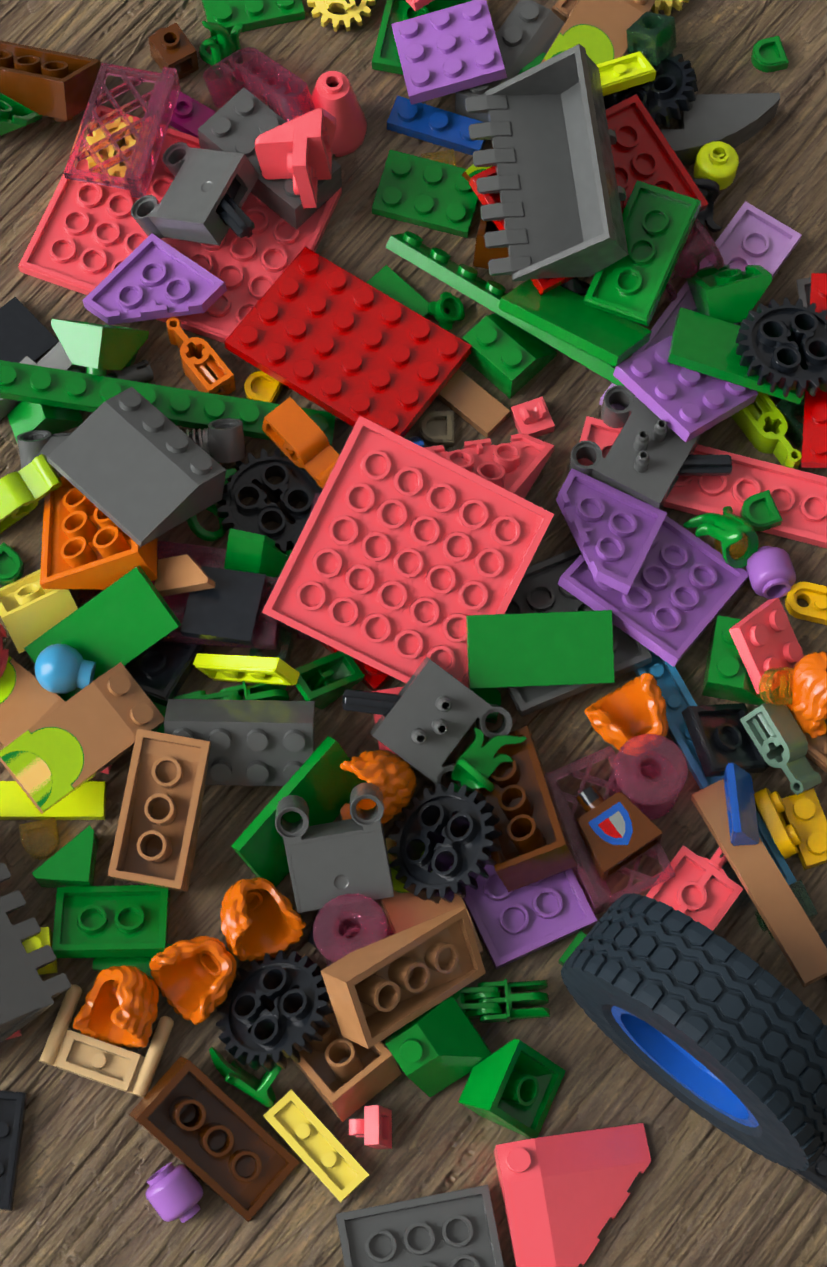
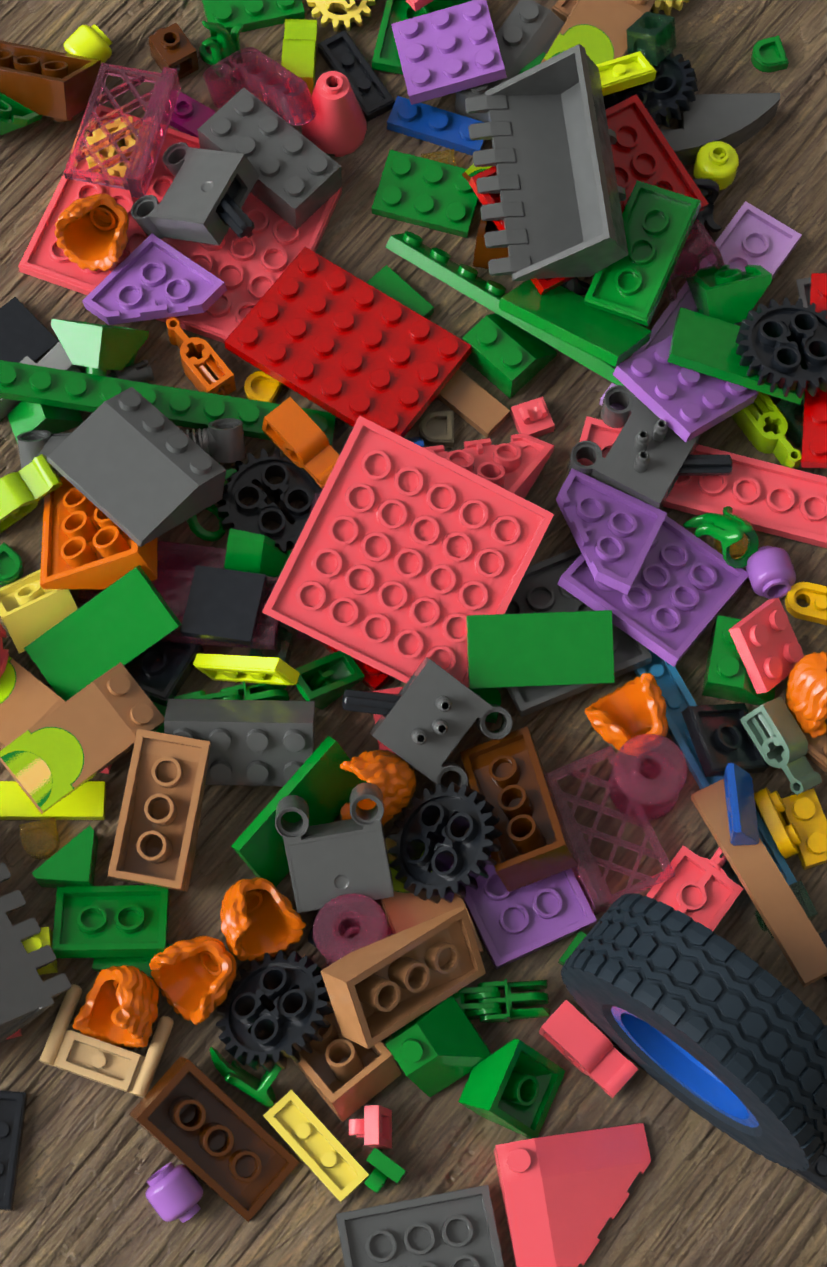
(63, 669): dark azure piece -> none
(89, 43): none -> neon yellow head
(93, 232): none -> orange hair
(181, 575): medium nougat tile -> none
(299, 152): coral piece -> none
(300, 49): none -> lime piece
(345, 57): none -> black tile
(384, 1169): none -> green tile
(452, 305): green plate -> none
(479, 760): green piece -> none
(587, 1048): none -> coral piece
(614, 831): reddish brown torso -> none
(761, 511): green tile -> none
(777, 686): clear yellow tile -> none

